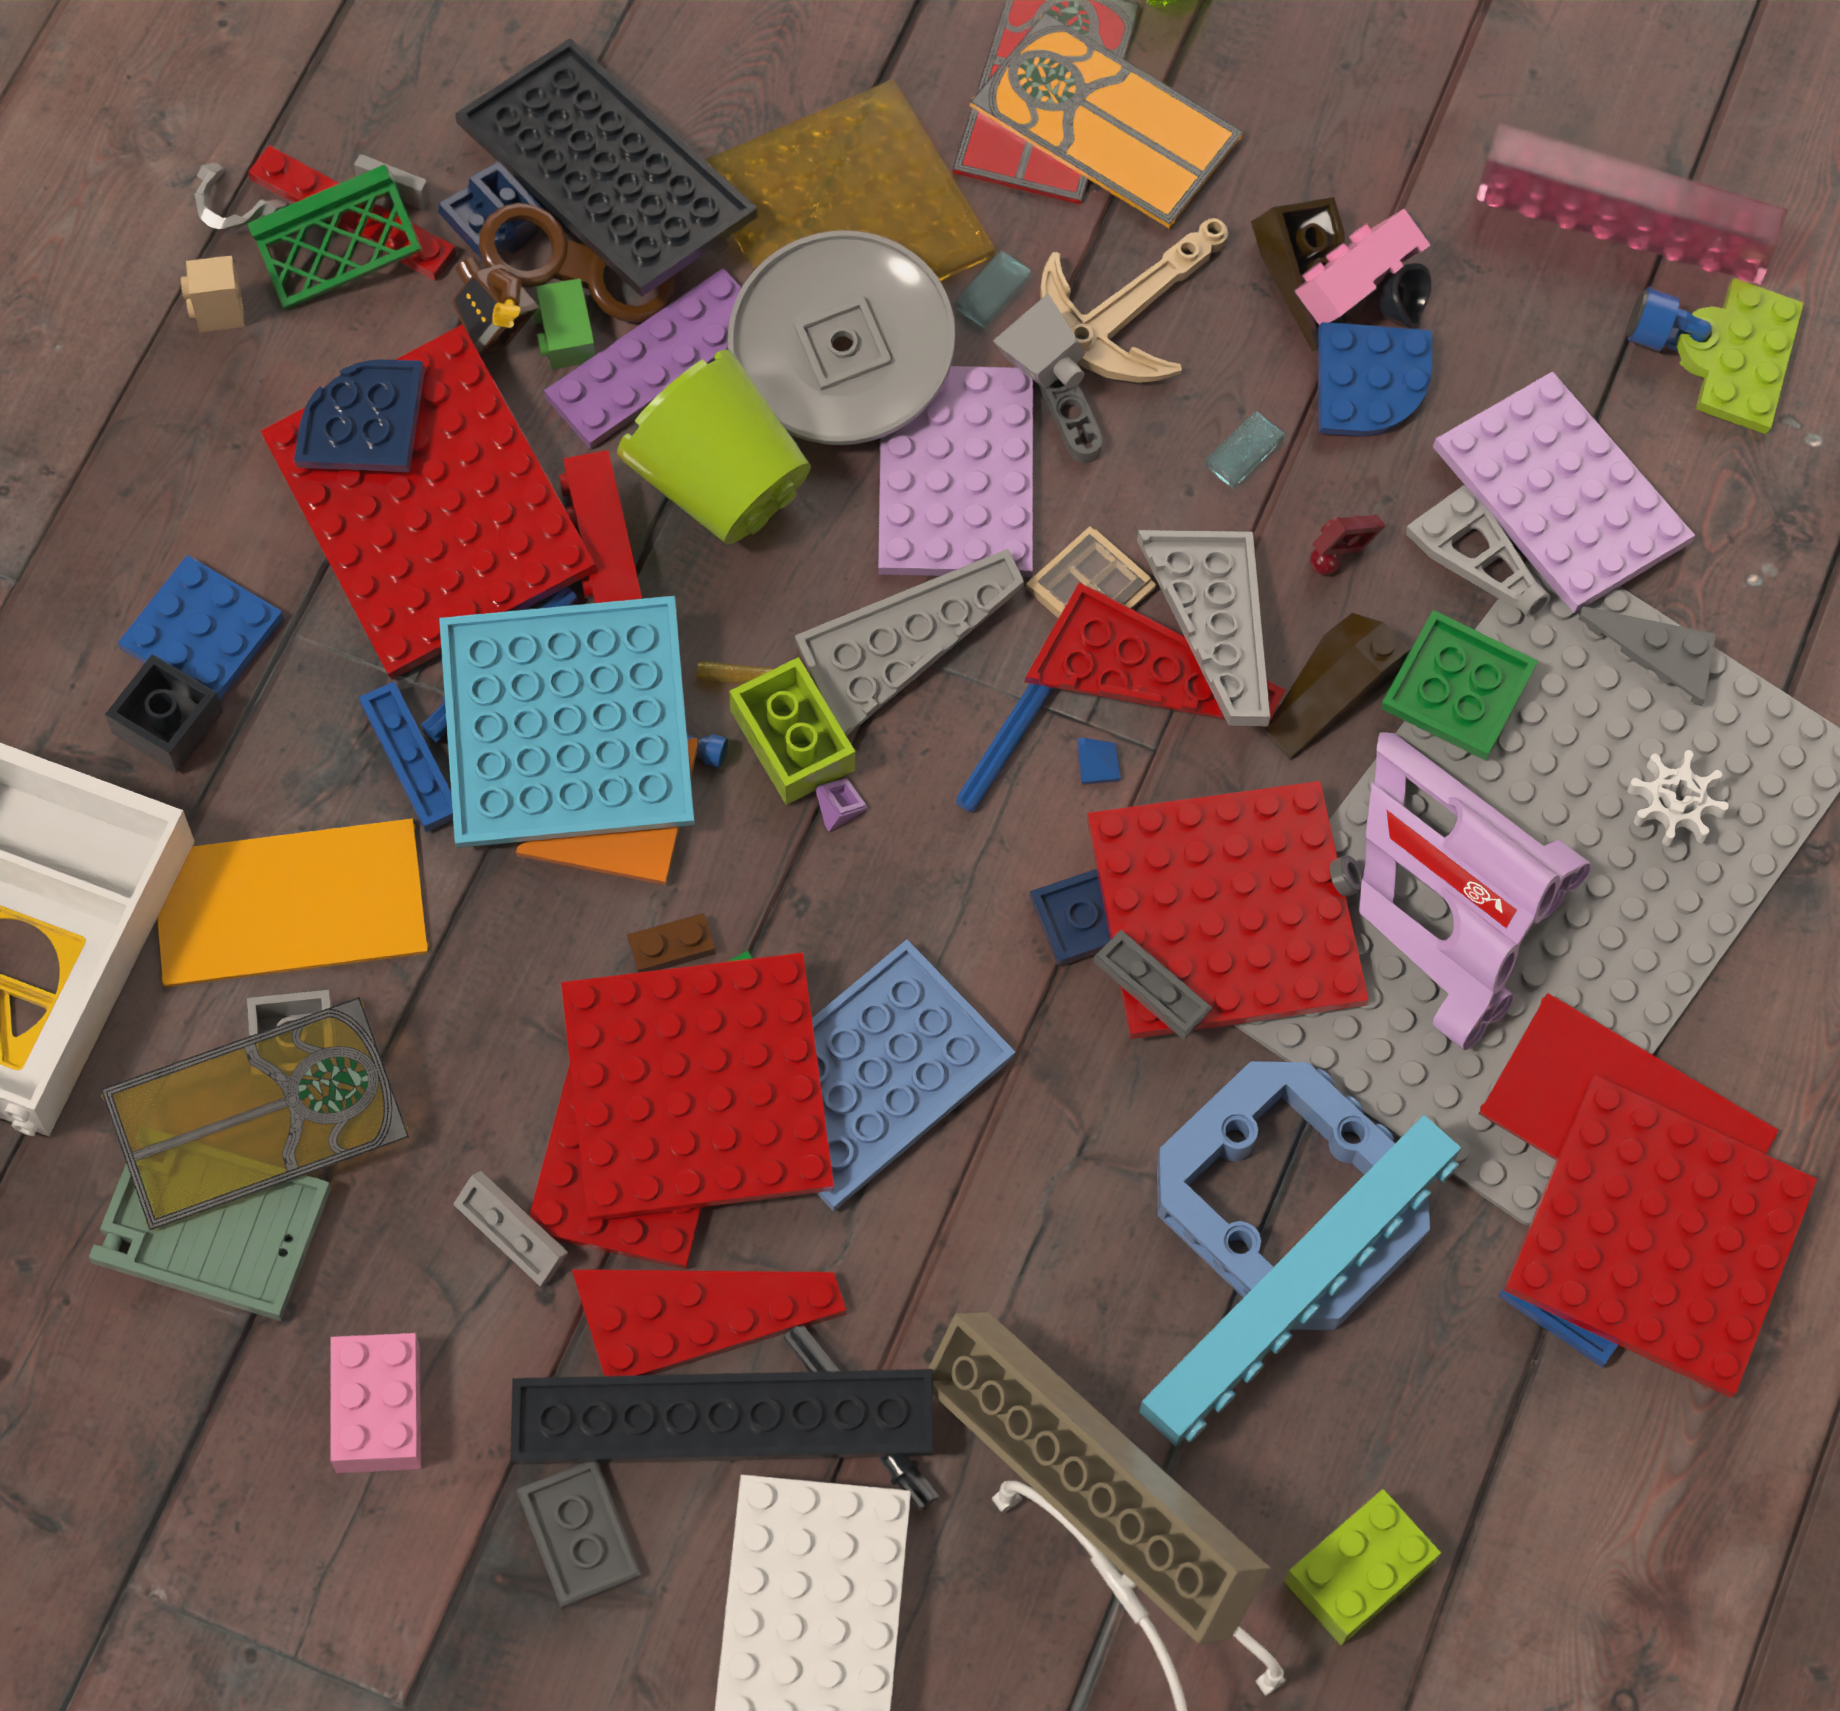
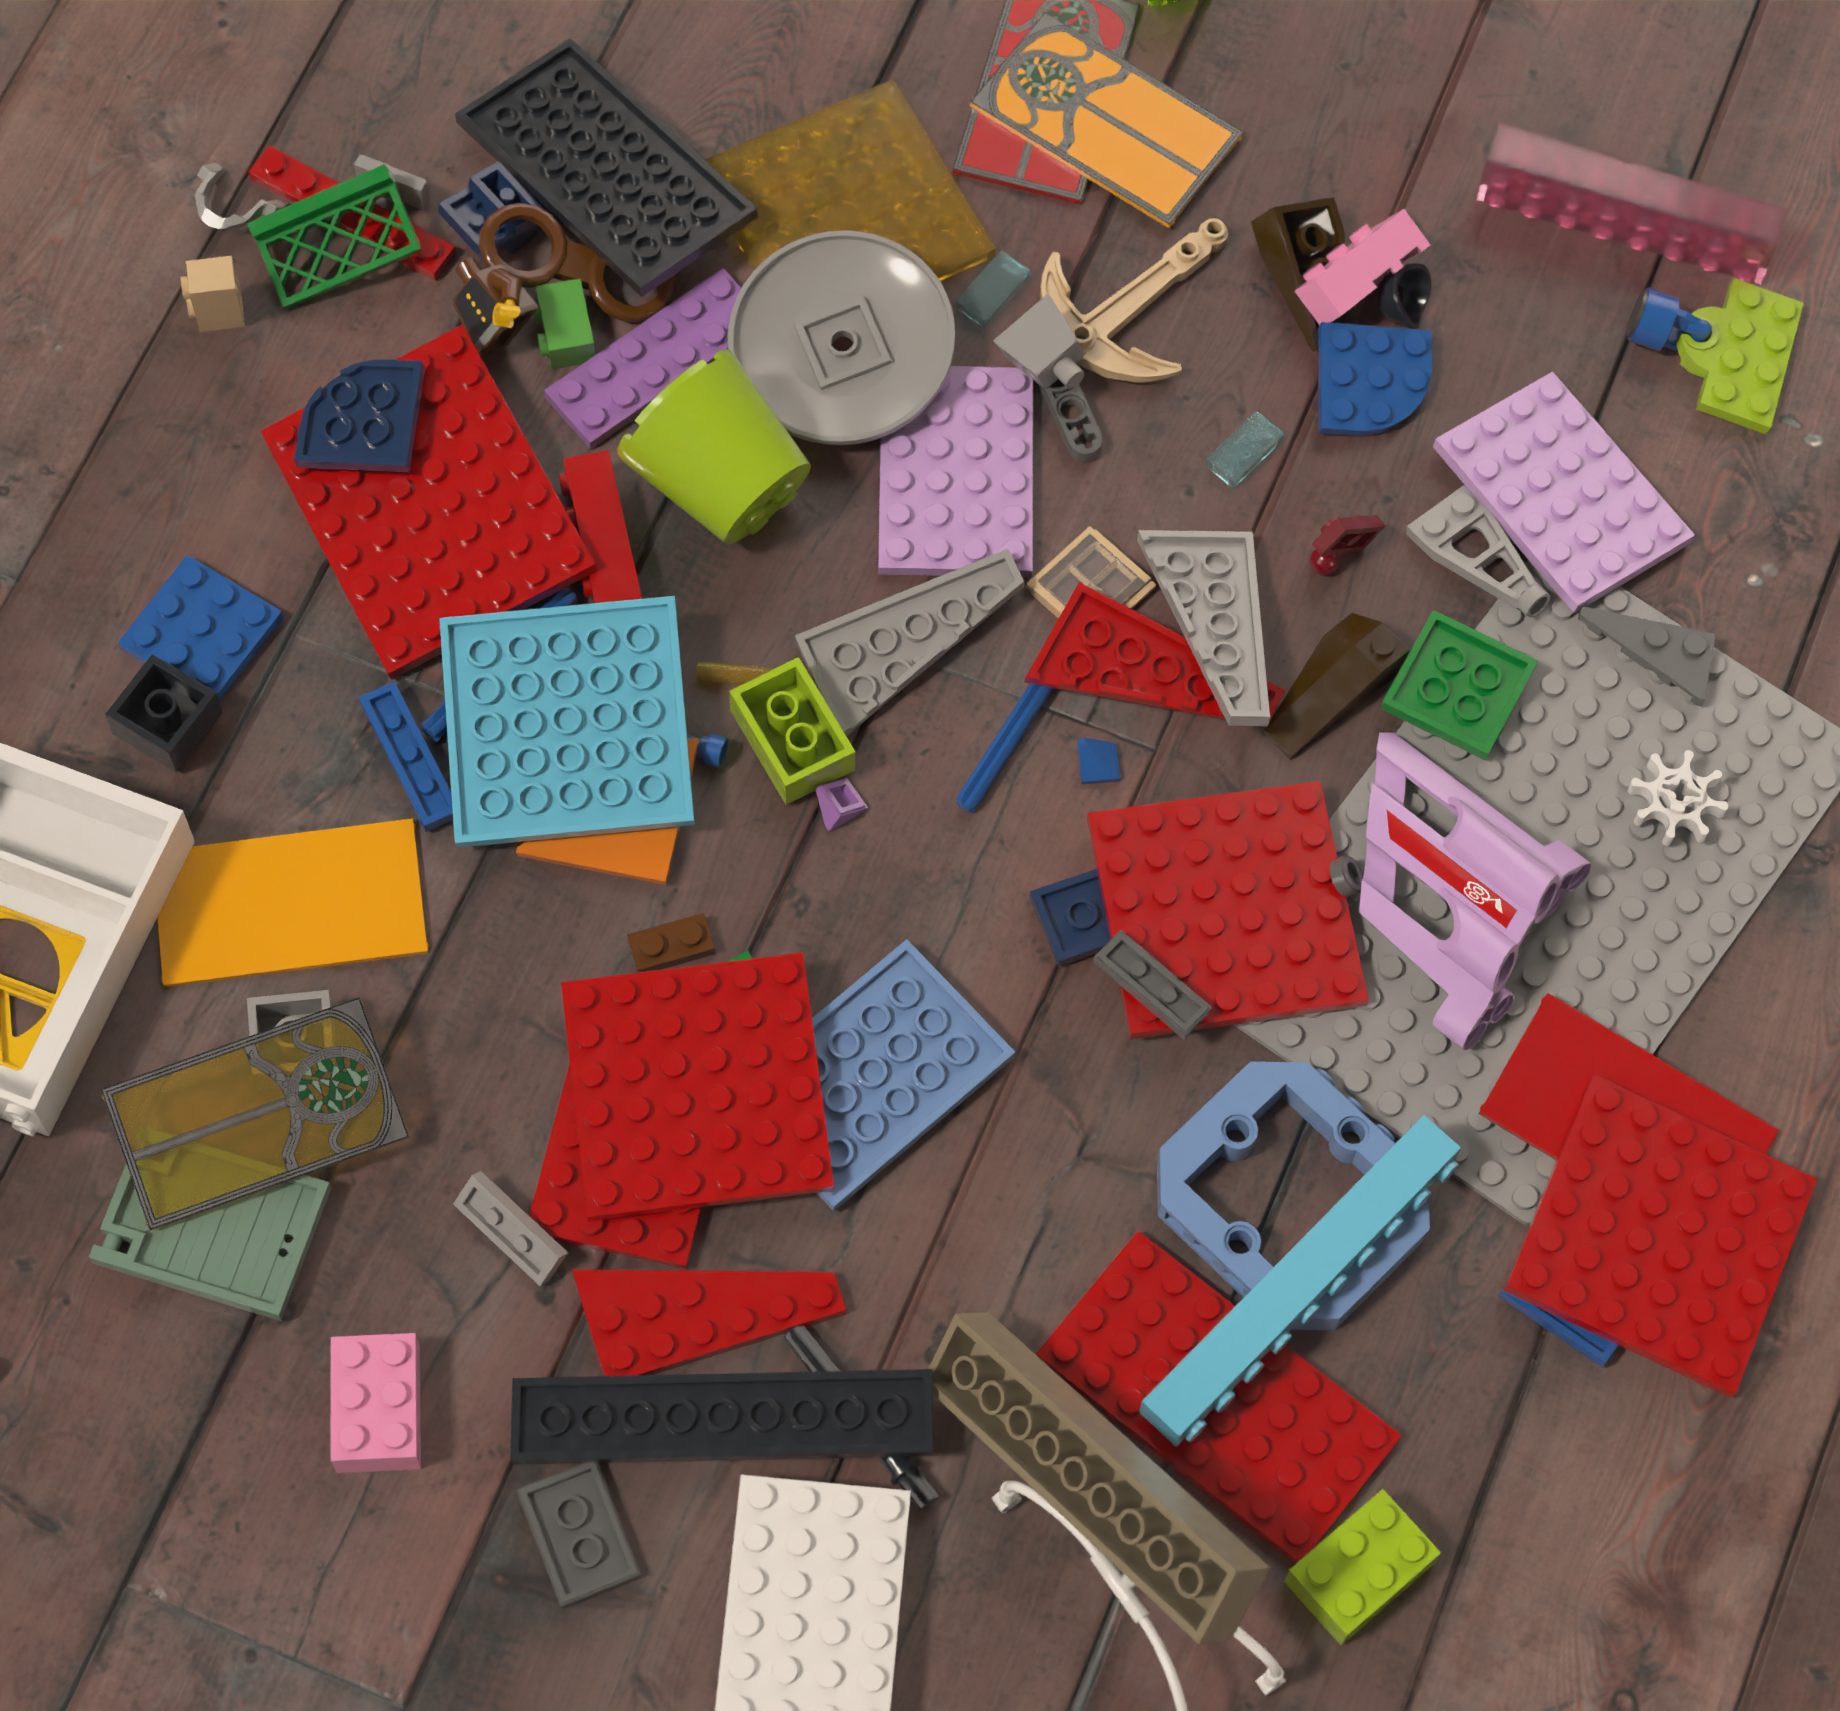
(1282, 1449): none -> red plate

